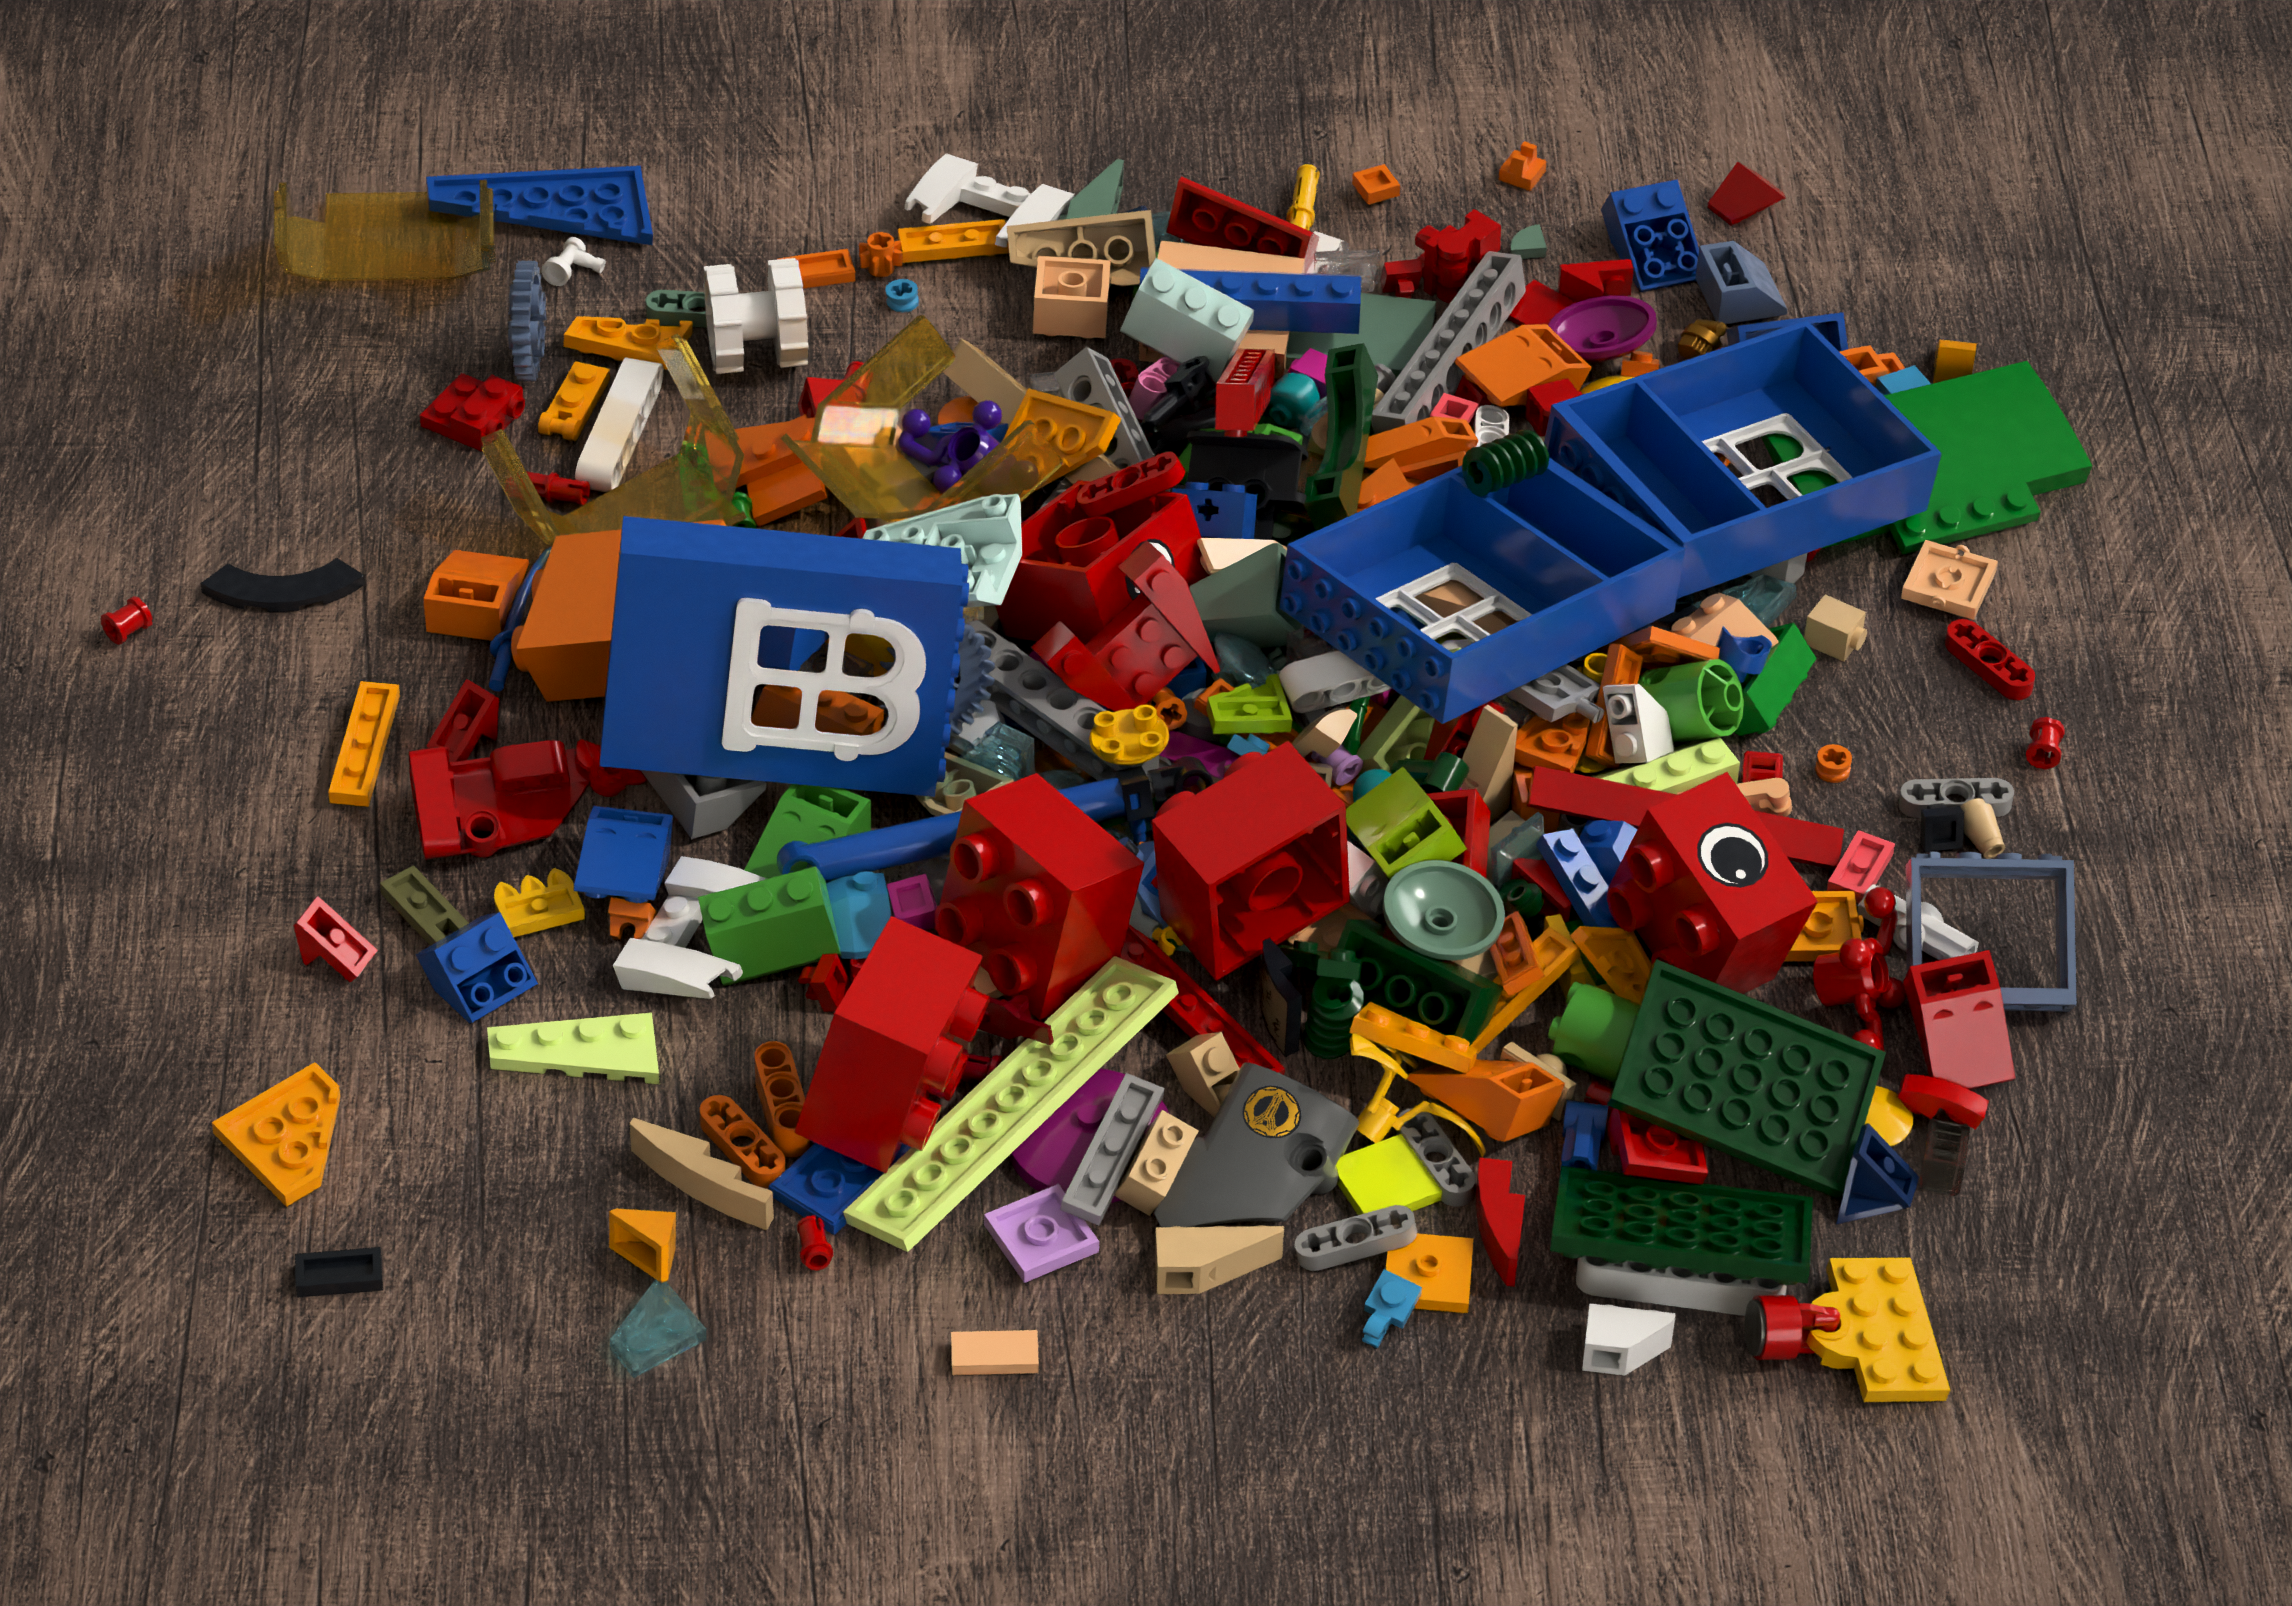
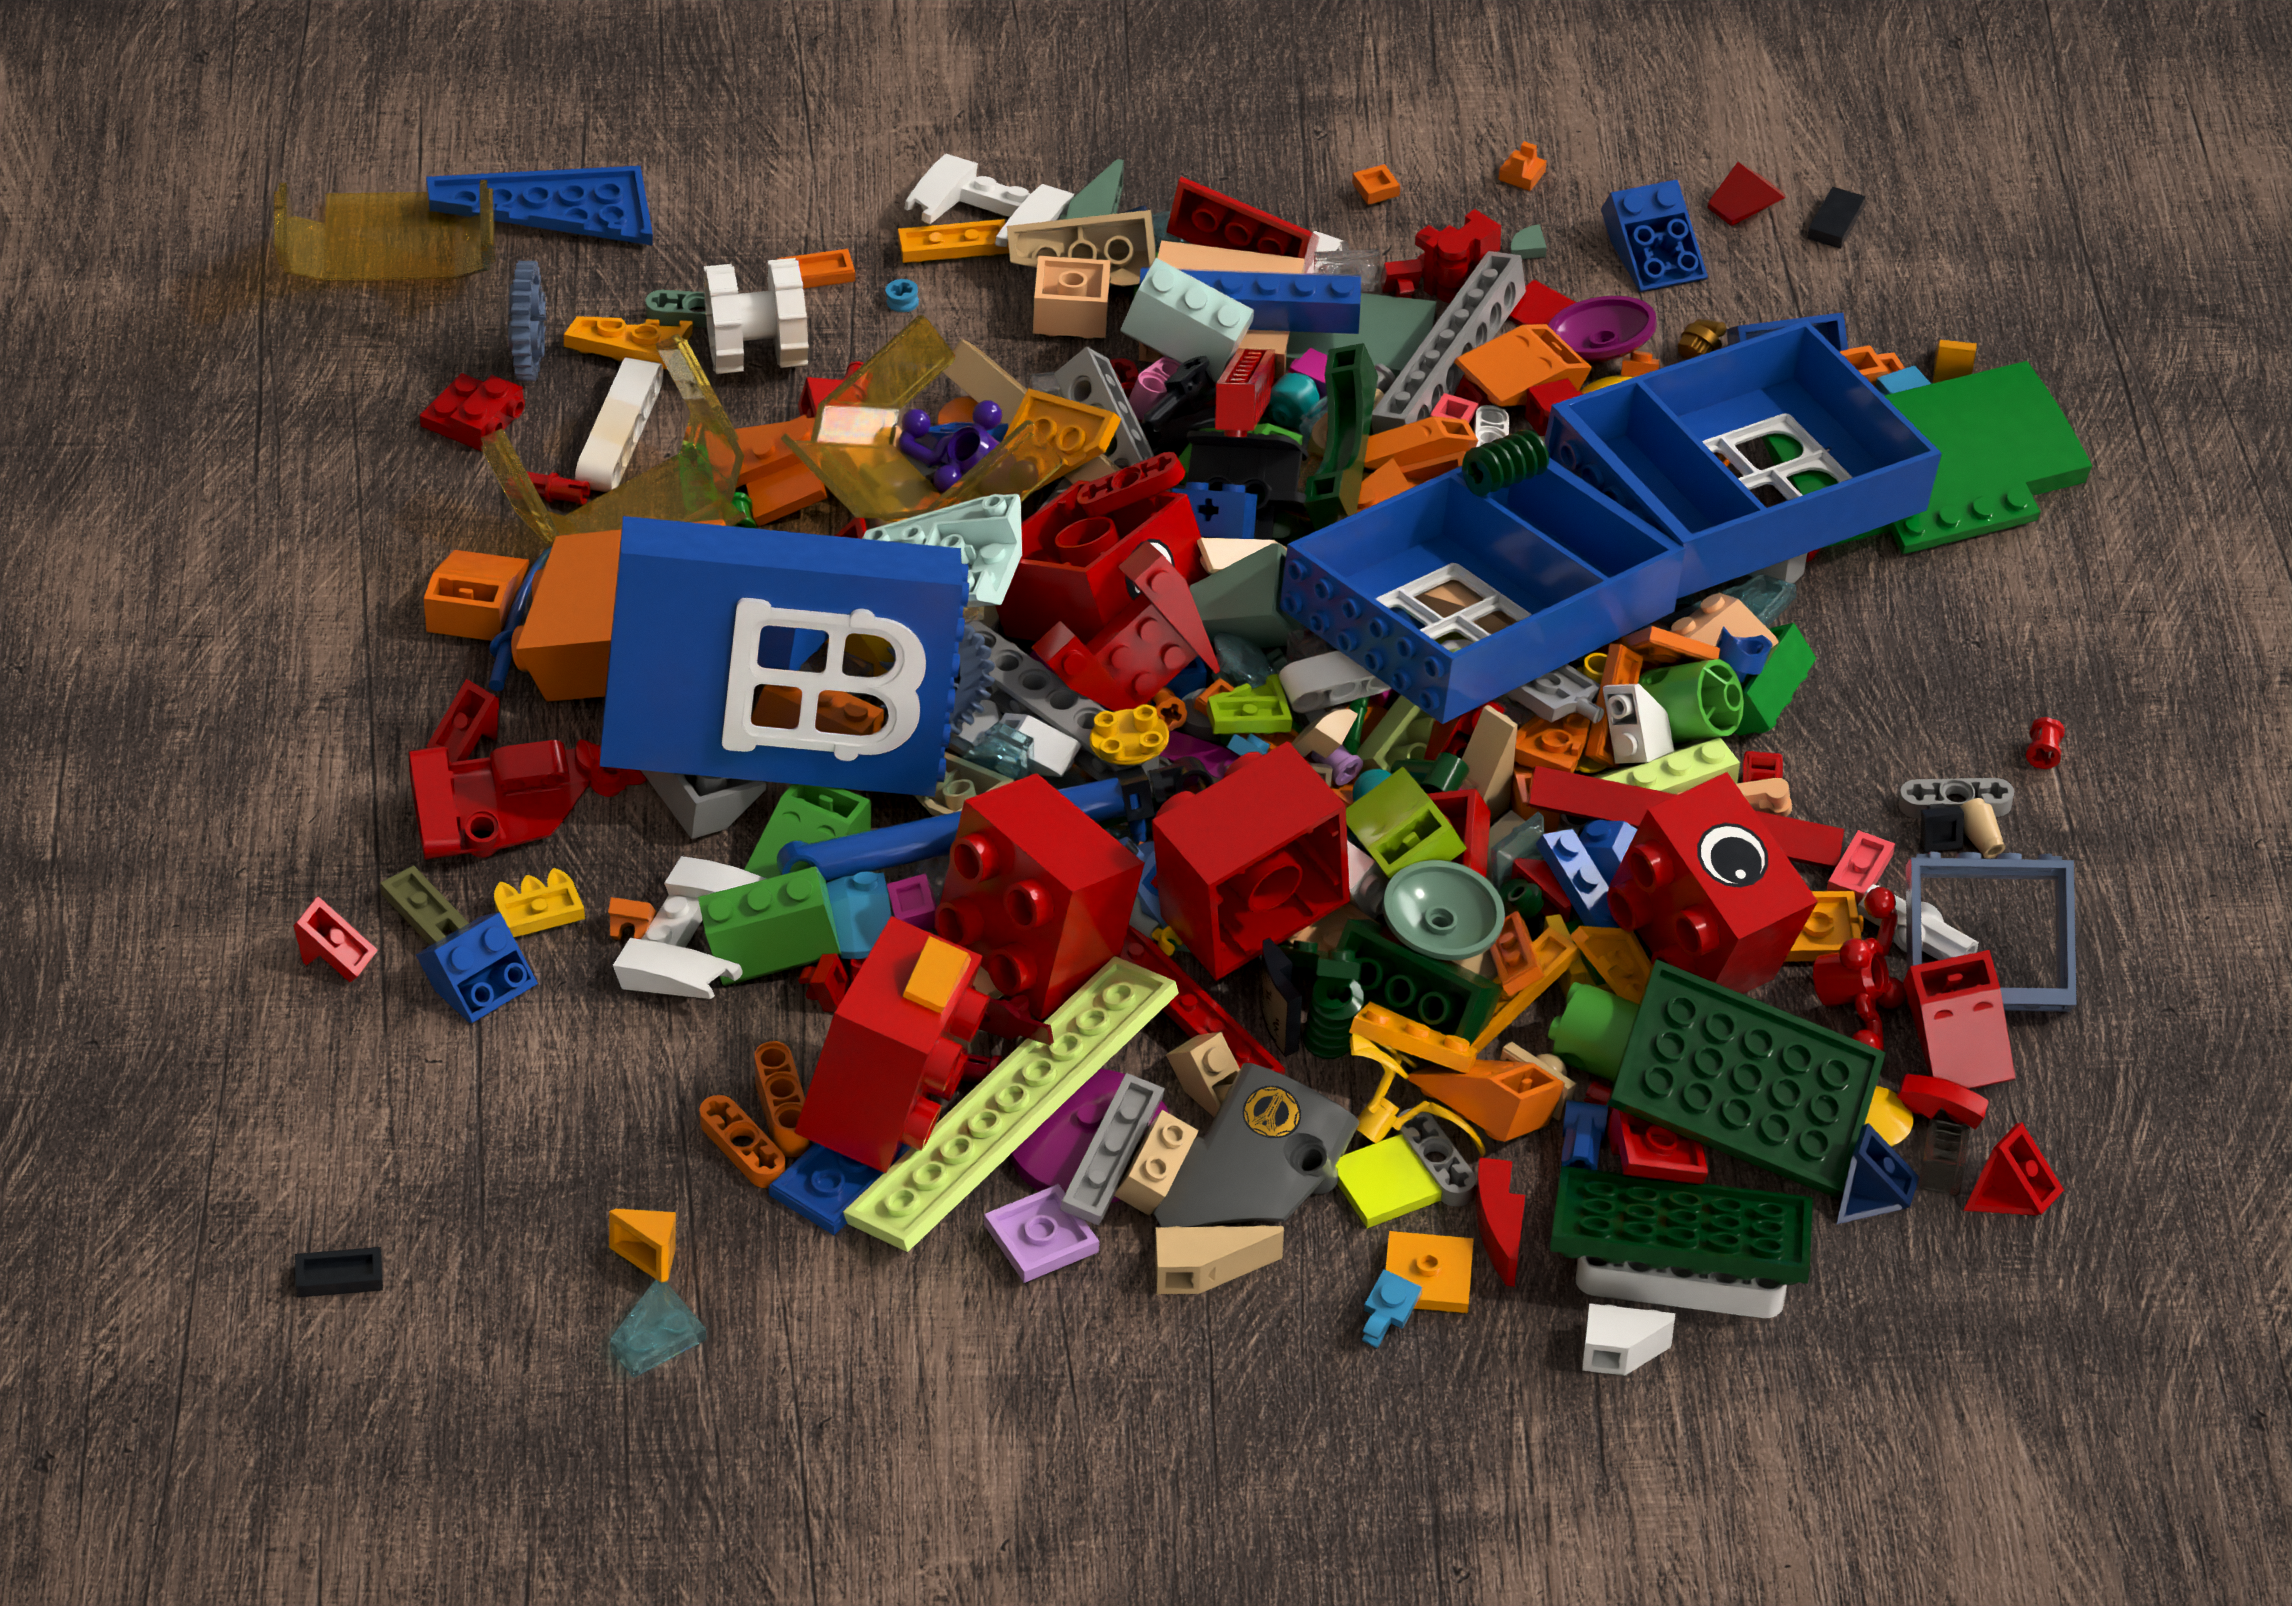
(126, 620): red bush -> none
(285, 592): black tile -> none
(285, 1132): light orange plate -> none
(364, 744): light orange plate -> none
(558, 270): white piece -> none
(574, 401): light orange plate -> none
(592, 1045): yellowish green wing -> none
(624, 854): blue slope -> none
(688, 1165): tan slope -> none
(815, 1250): red pin -> none
(880, 254): orange gear -> none
(936, 974): none -> light orange slope
(994, 1352): light nougat tile -> none
(1052, 749): none -> white slope
(1301, 211): yellow pin -> none
(1366, 1223): light grey beam -> none
(1595, 279): red slope -> none
(1736, 284): sand blue slope -> none
(1833, 763): orange bush -> none
(1835, 628): tan brick -> none
(1836, 217): none -> black tile
(1866, 1323): yellow plate -> none
(1949, 580): light nougat plate -> none
(2008, 676): red beam -> none
(2015, 1178): none -> red slope

